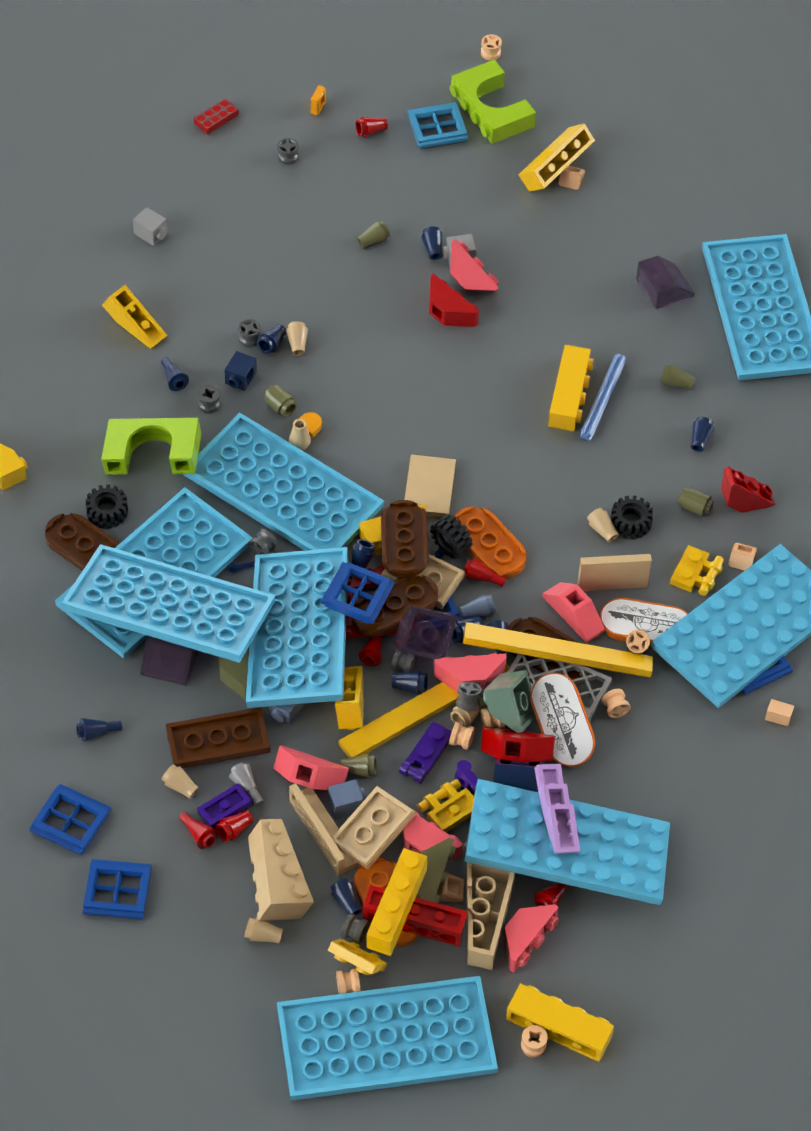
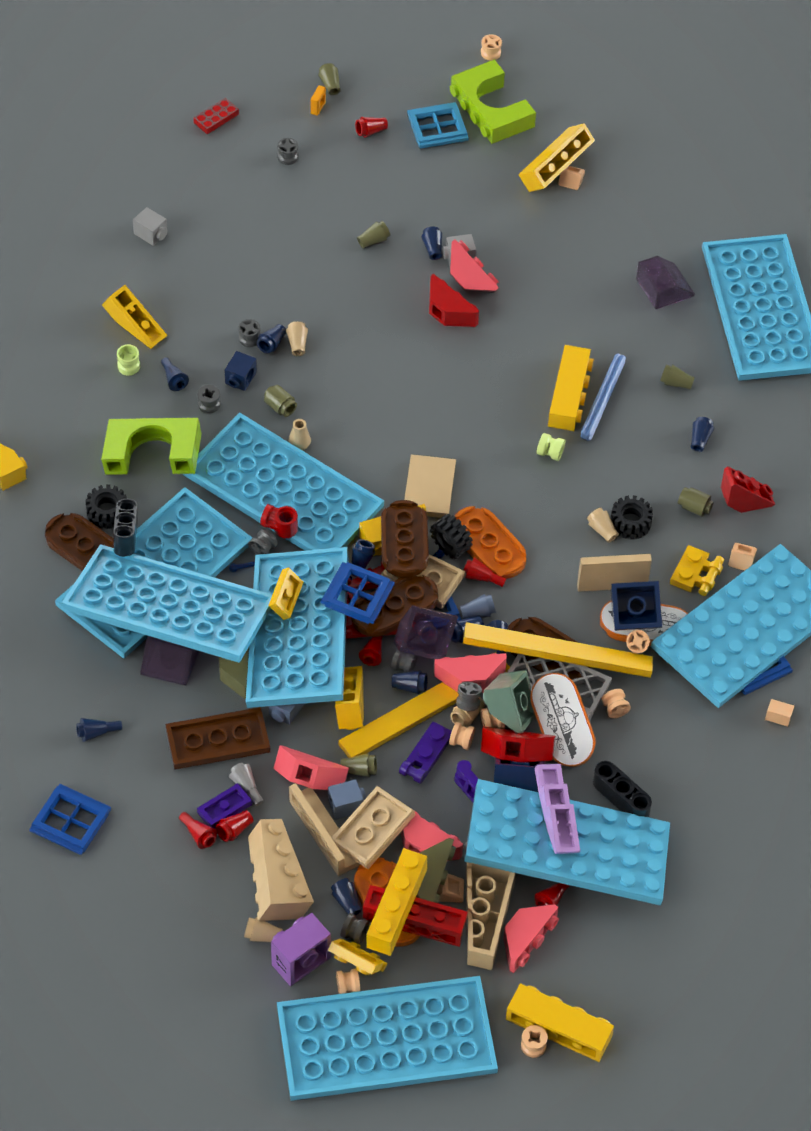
(113, 909): blue piece -> none
(125, 527): none -> black beam
(128, 360): none -> yellowish green wheel
(179, 781): tan cone -> none
(282, 520): none -> red piece
(286, 593): none -> yellow plate
(300, 948): none -> medium lavender brick
(313, 423): light orange tile -> none
(329, 76): none -> olive cone
(452, 811): yellow plate -> none
(551, 446): none -> yellowish green wheel
(575, 609): coral slope -> none
(619, 781): none -> black beam
(636, 605): none -> dark blue slope

